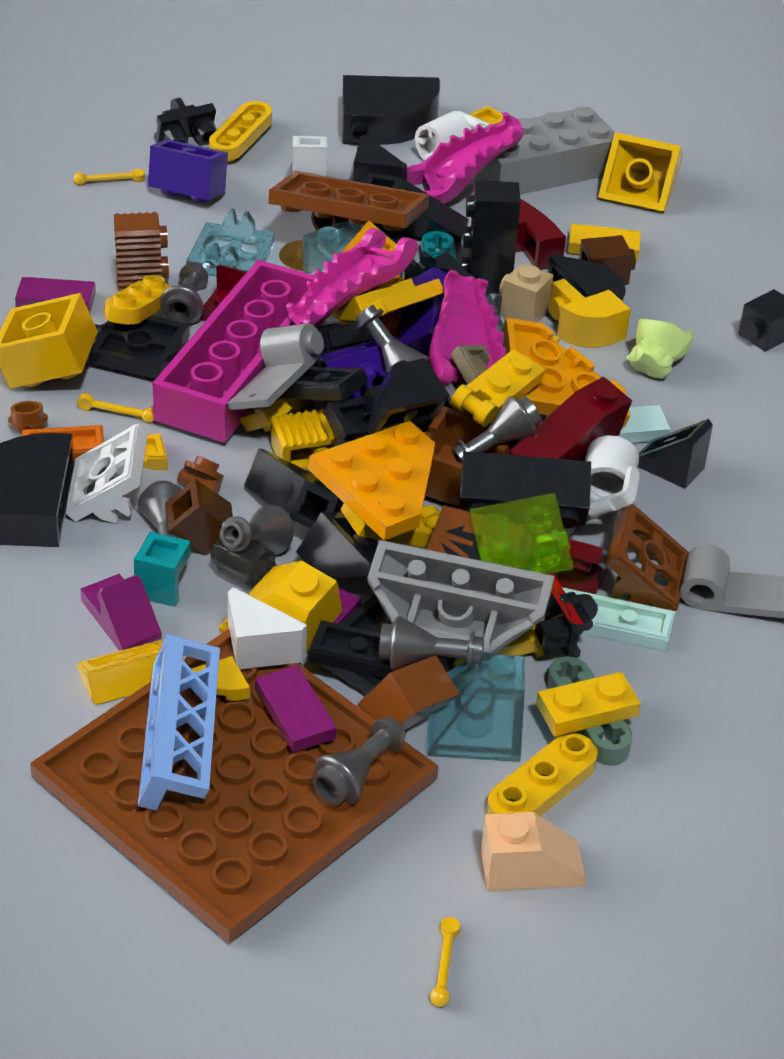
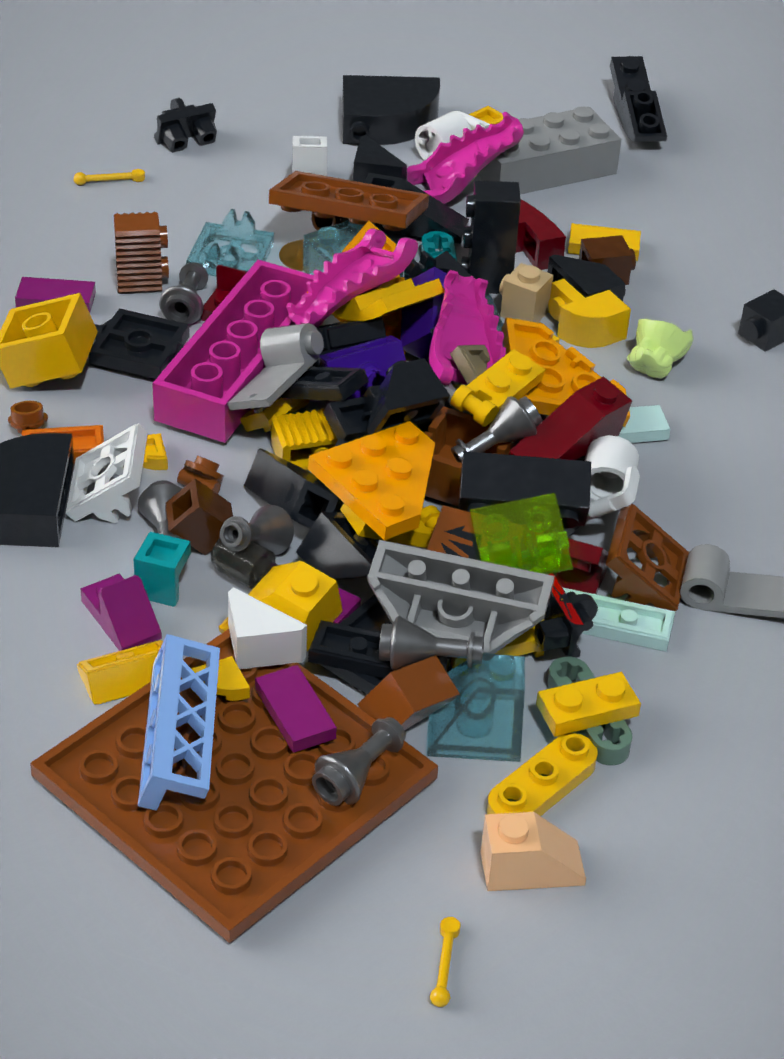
(86, 402): yellow hinge -> none
(136, 301): yellow plate -> none
(187, 170): dark purple brick -> none
(242, 129): yellow plate -> none
(392, 349): flat silver piece -> none
(634, 100): none -> black slope
(640, 172): yellow slope -> none
(678, 455): black slope -> none

